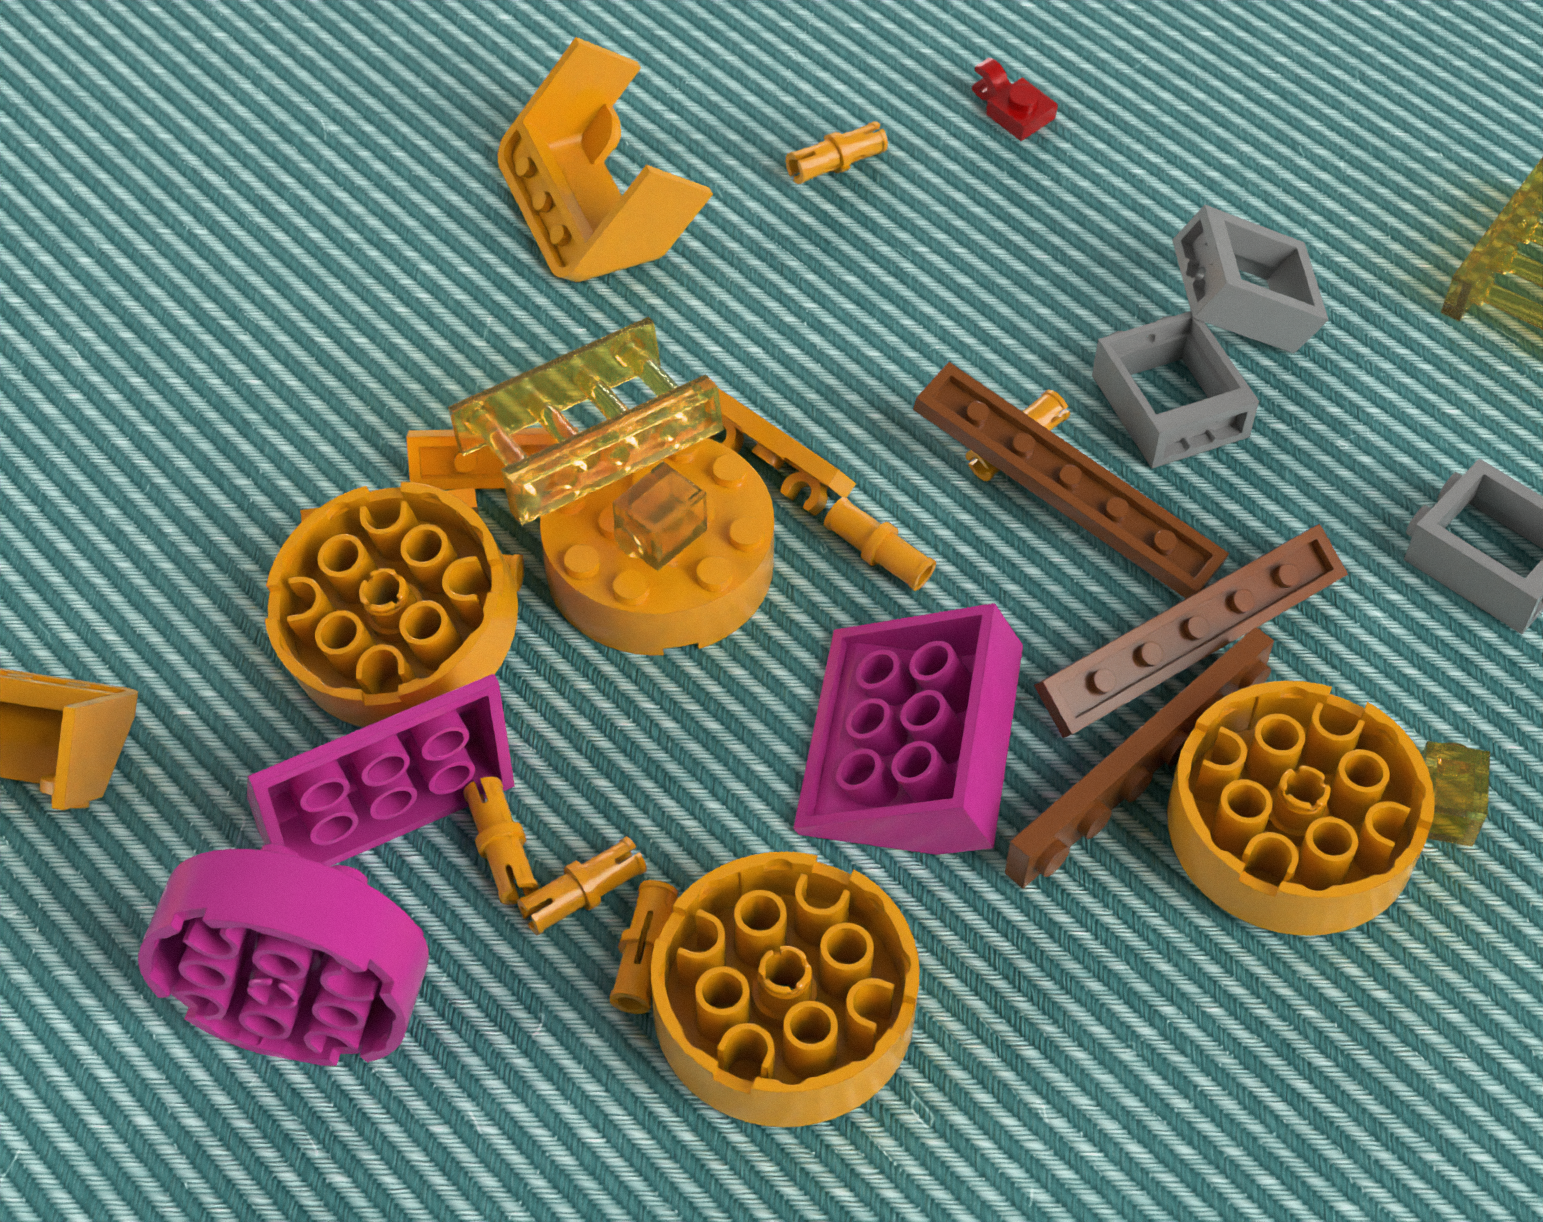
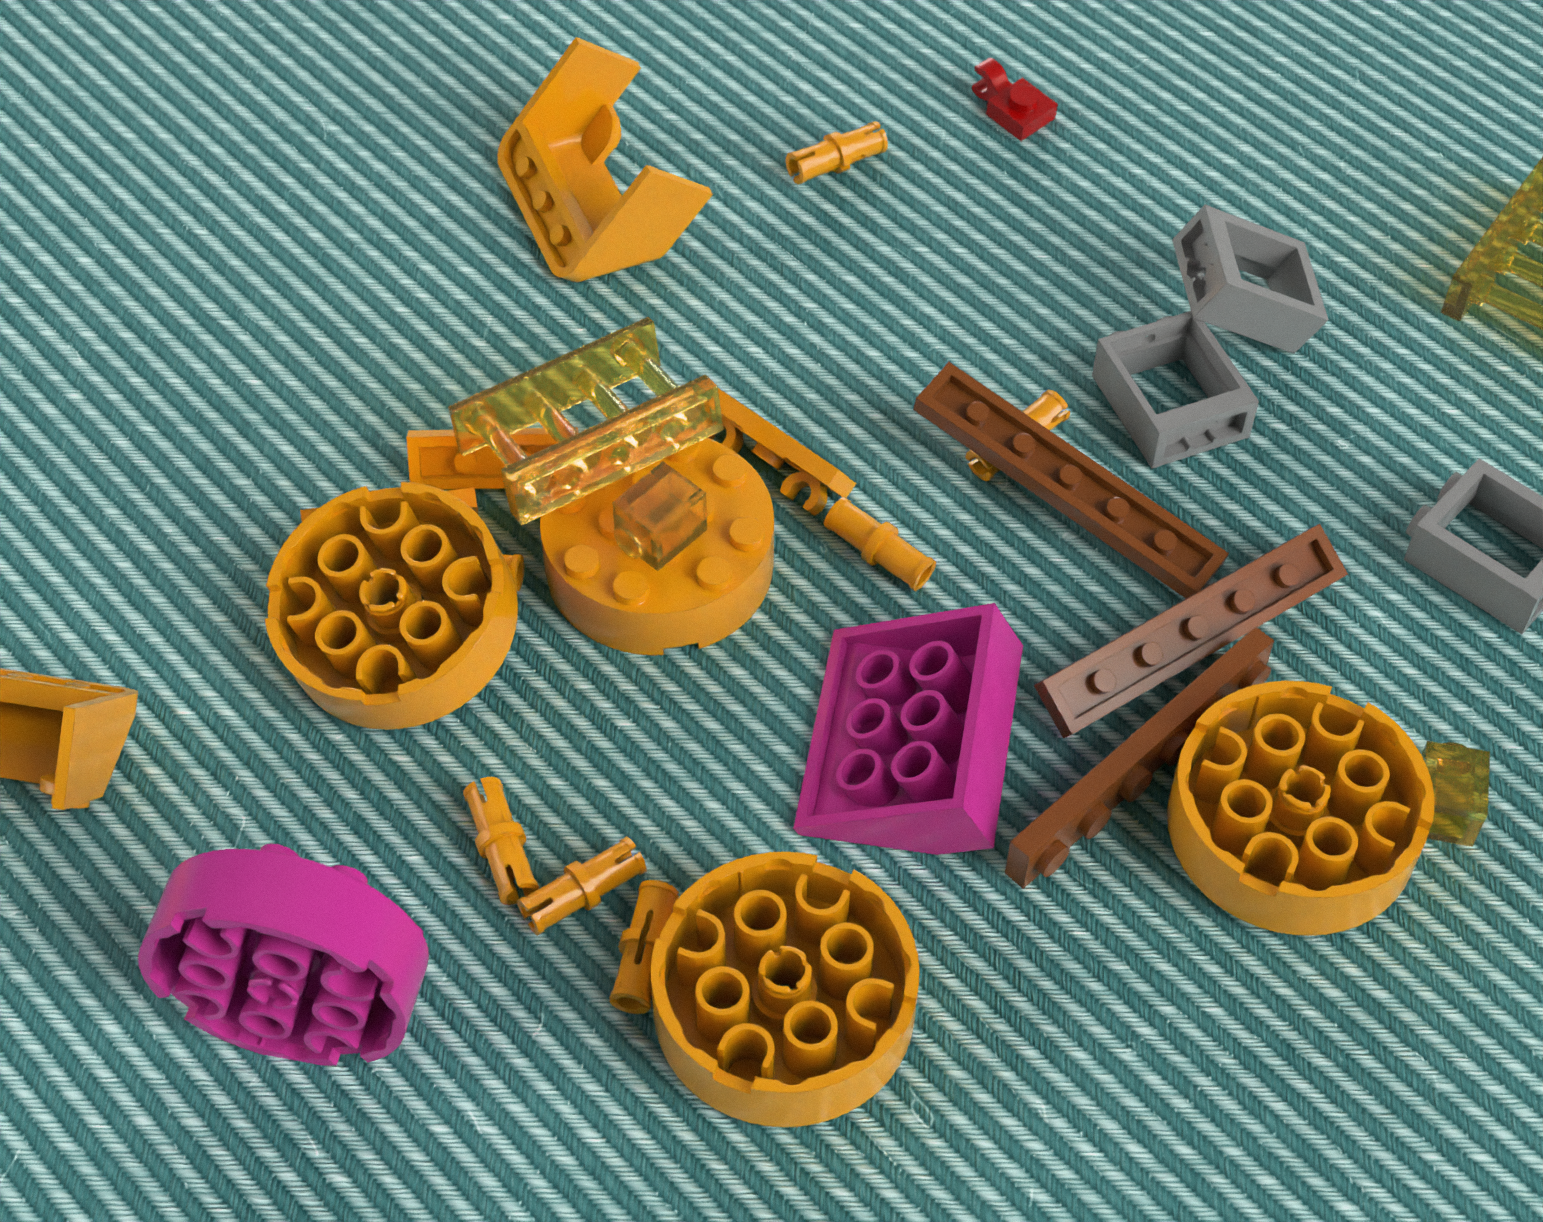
(384, 776): dark pink slope -> none

